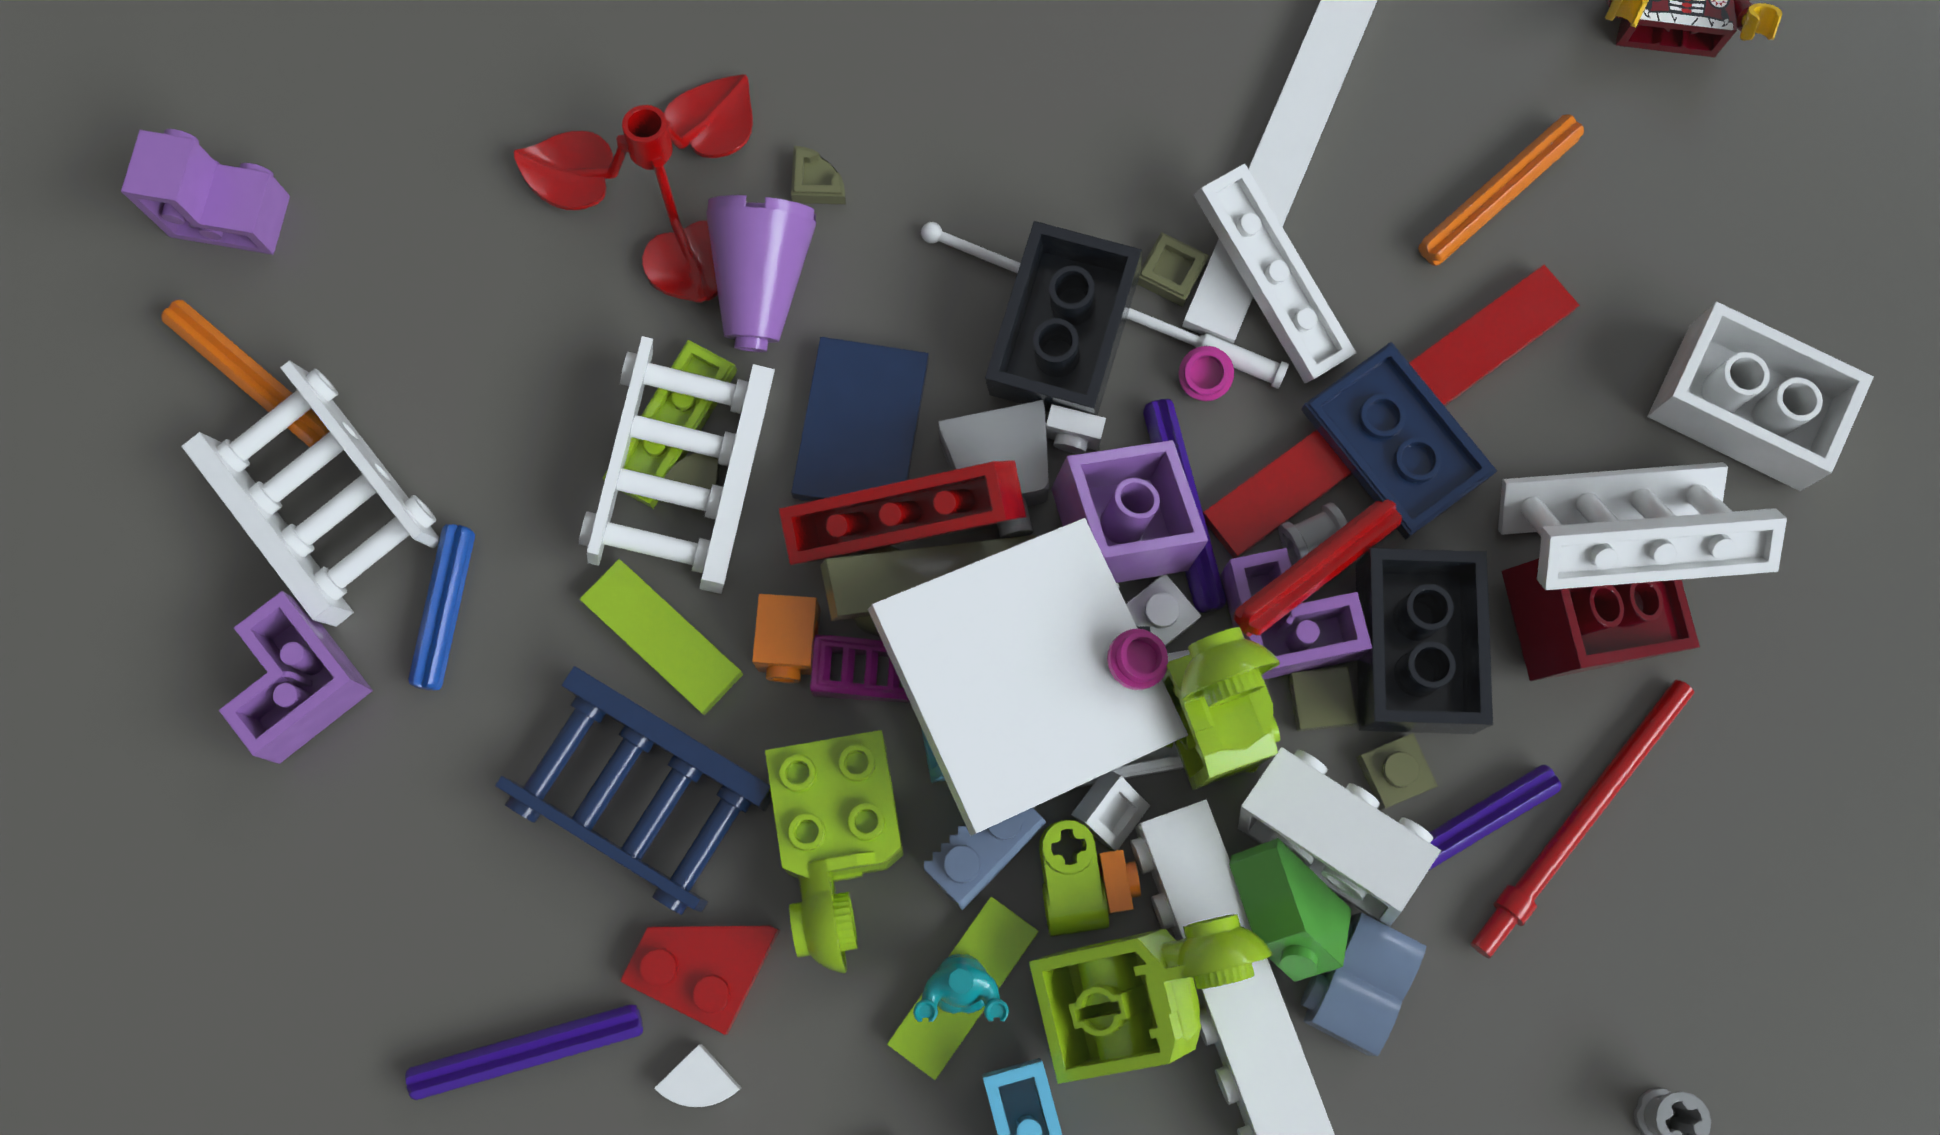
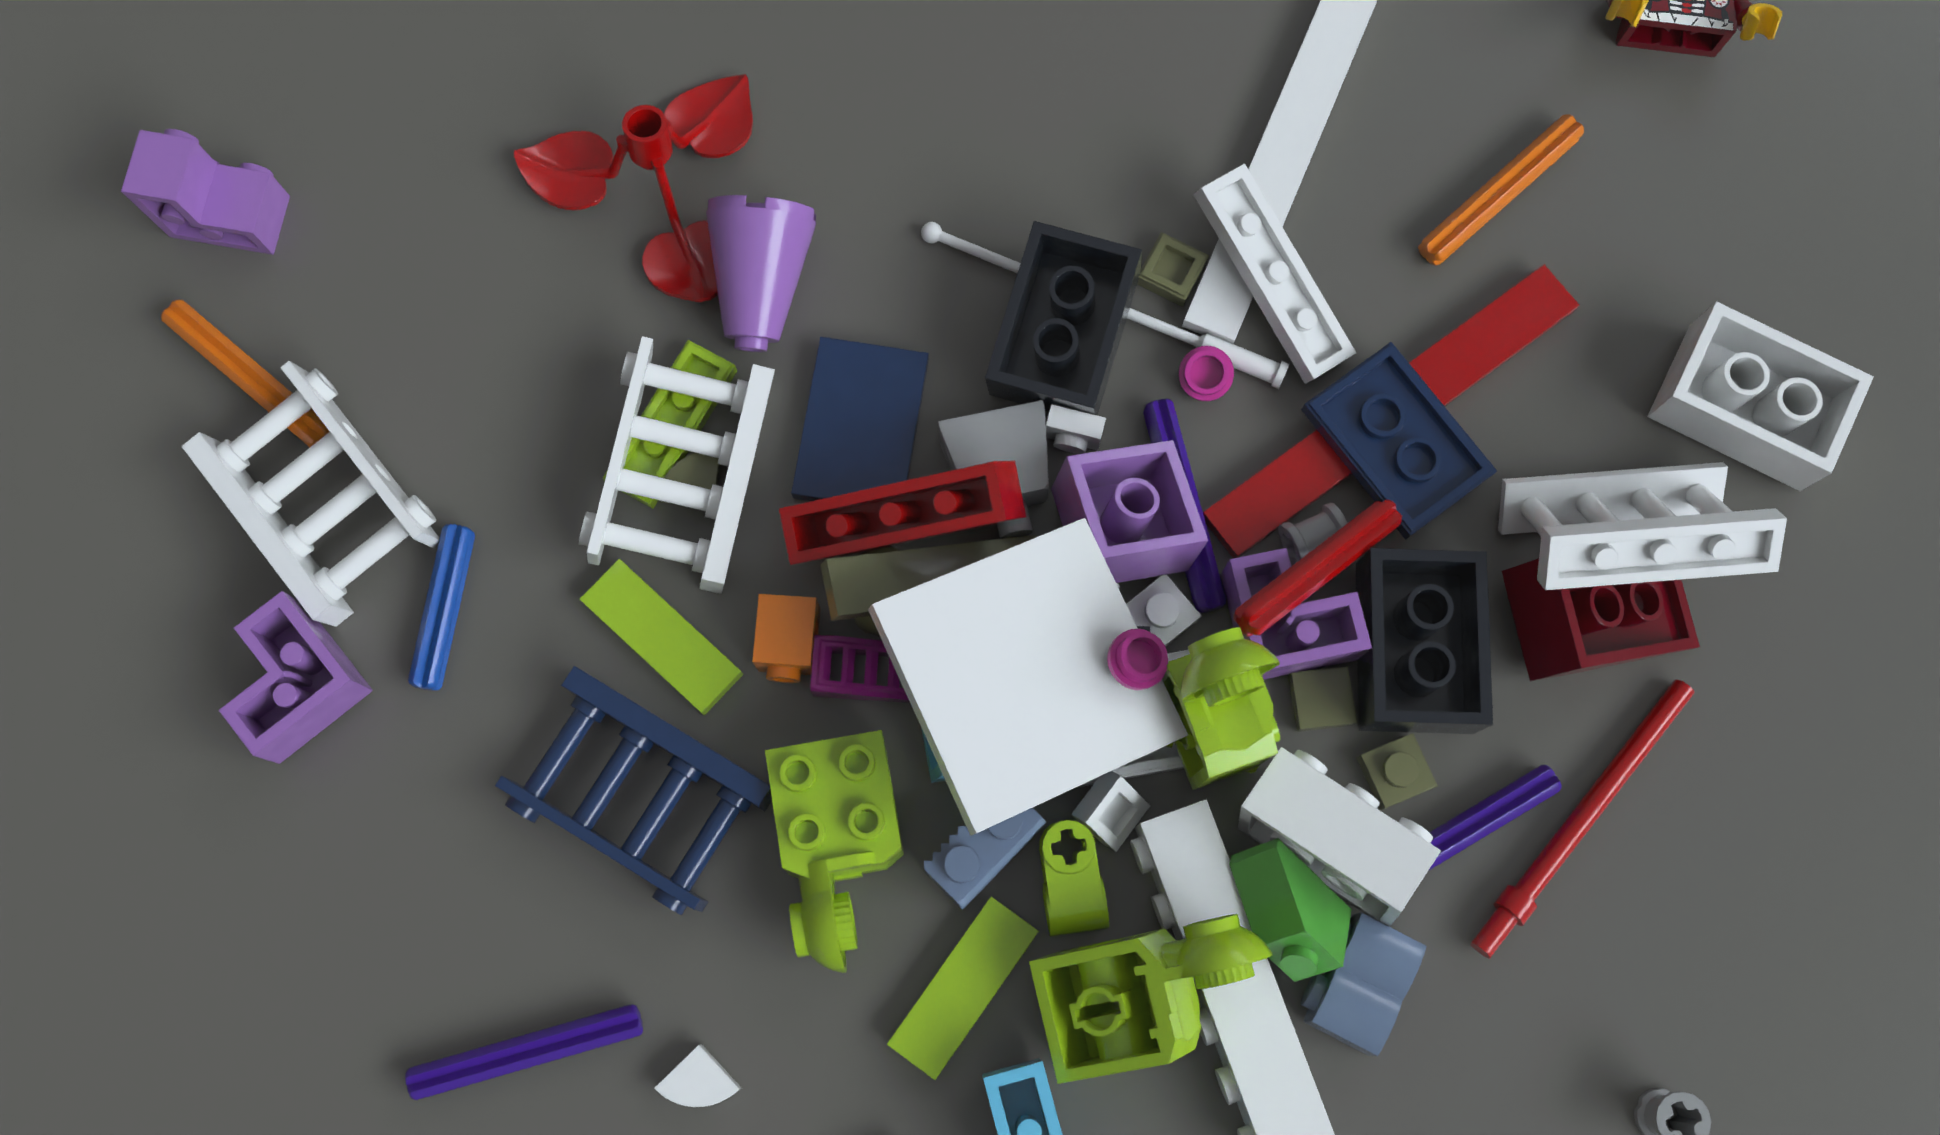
(700, 969): red wing -> none
(815, 179): olive tile -> none
(960, 987): teal piece -> none
(1119, 881): orange plate -> none

